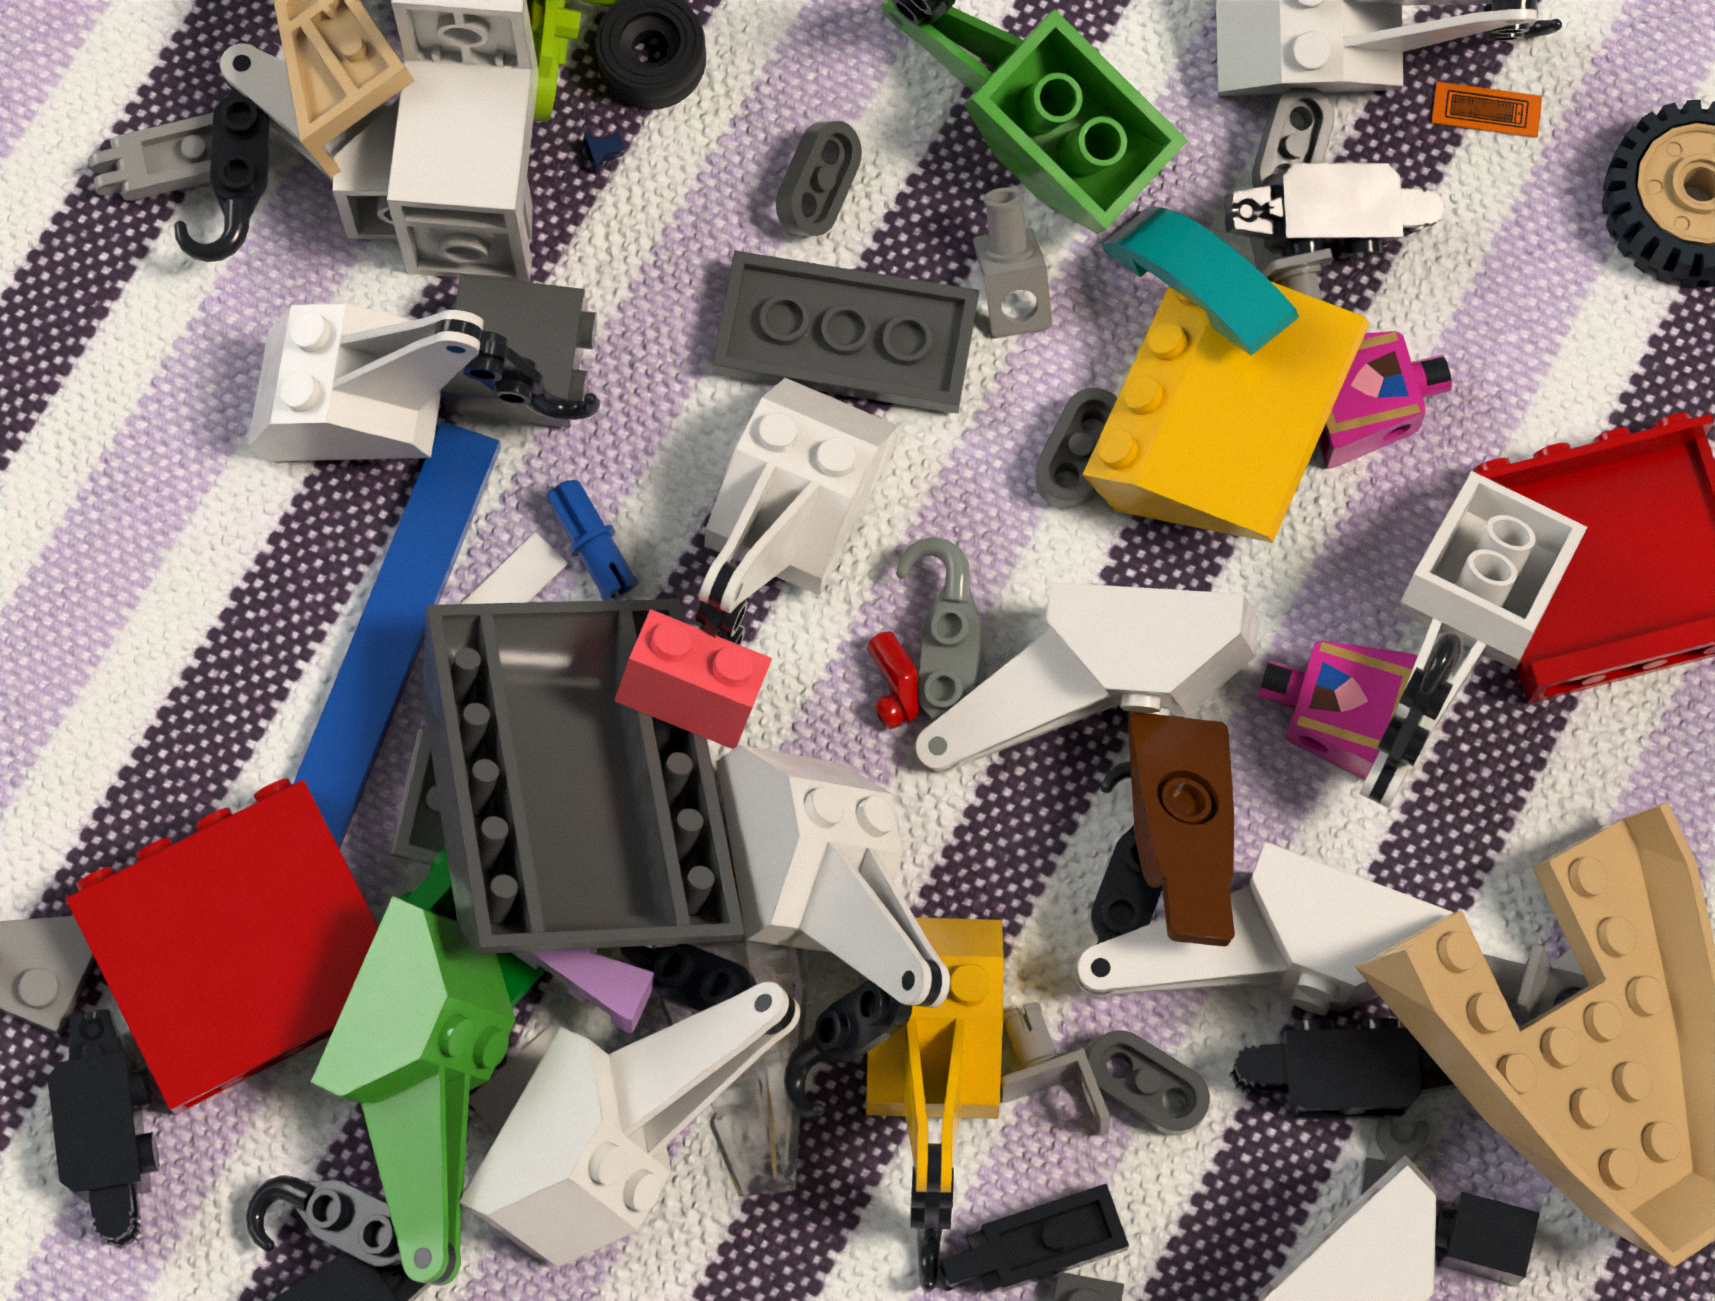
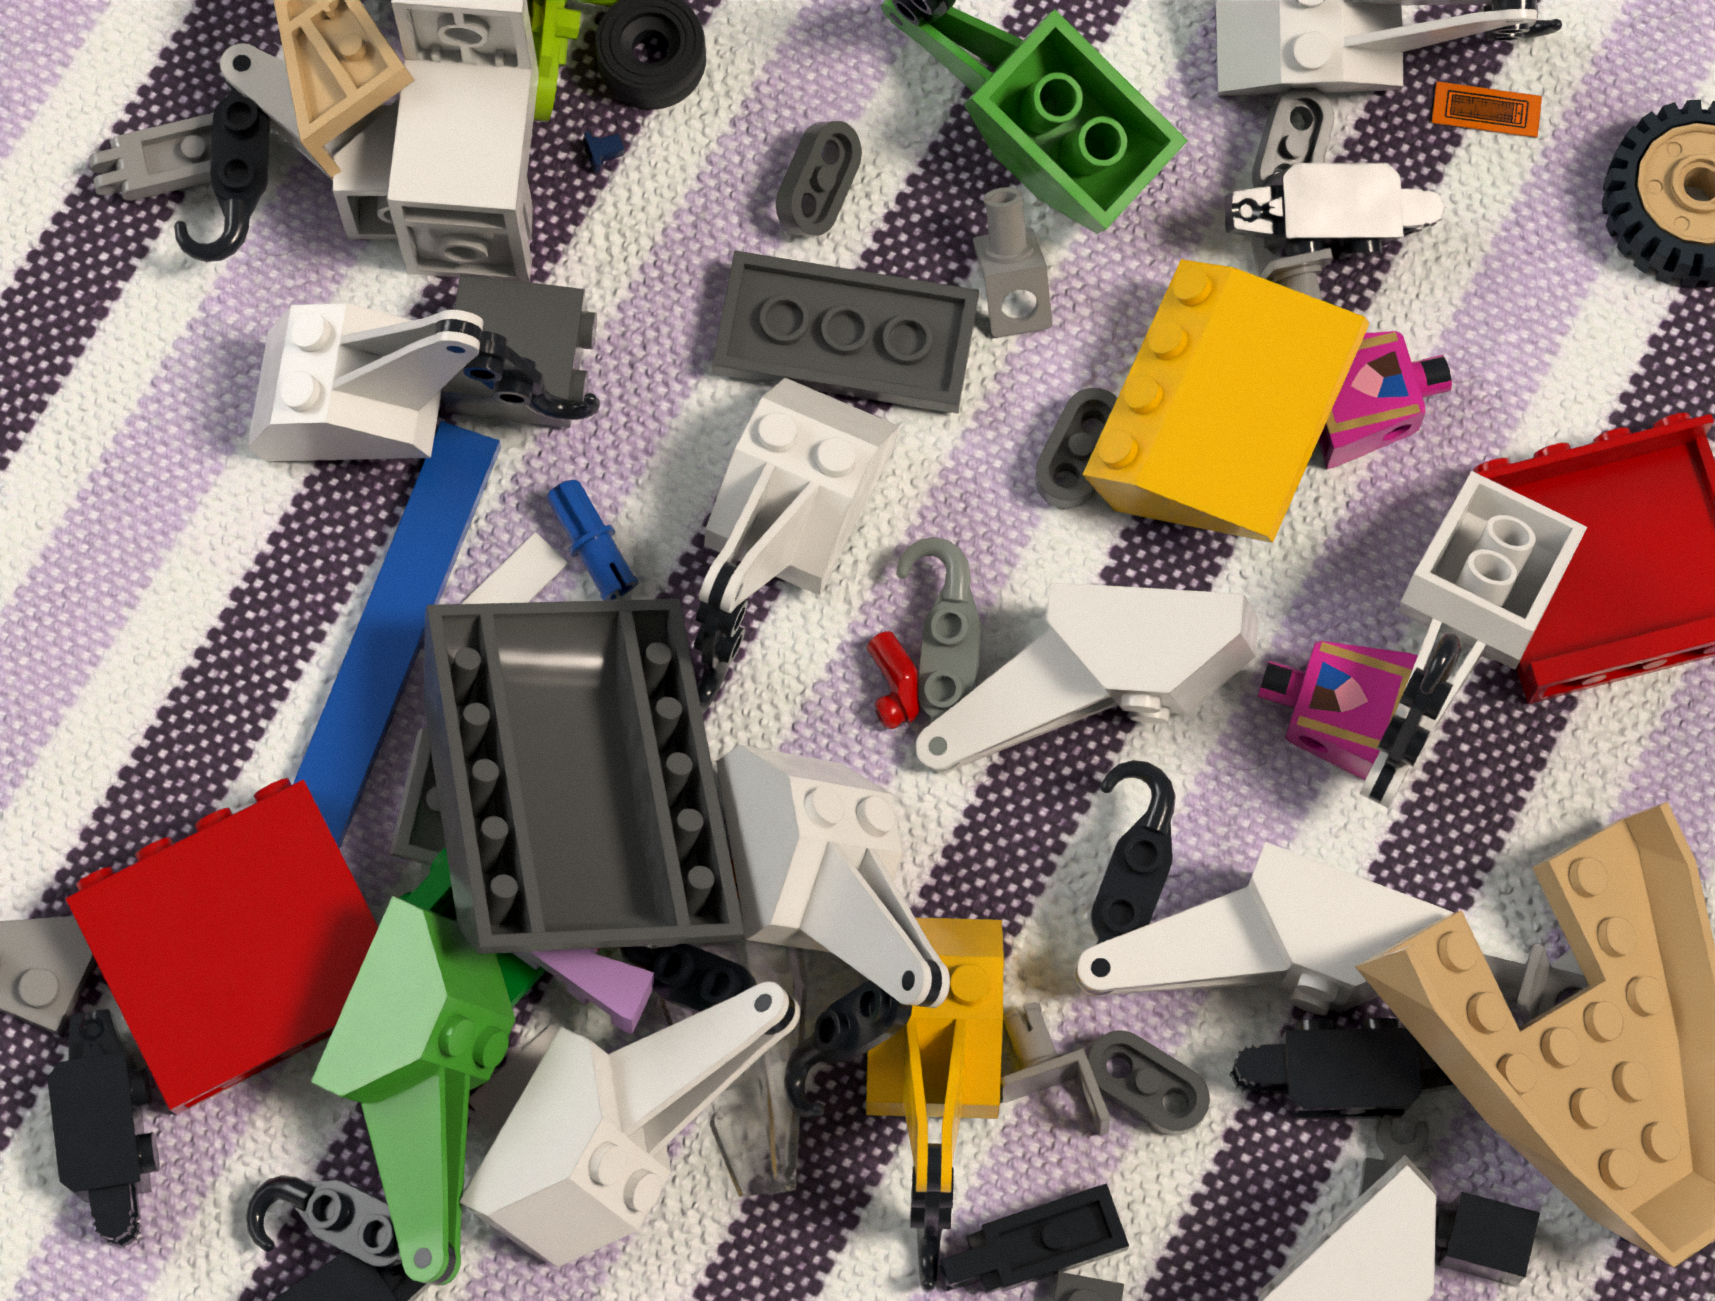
(692, 679): coral brick -> none
(1185, 821): reddish brown piece -> none
(1205, 271): teal slope -> none

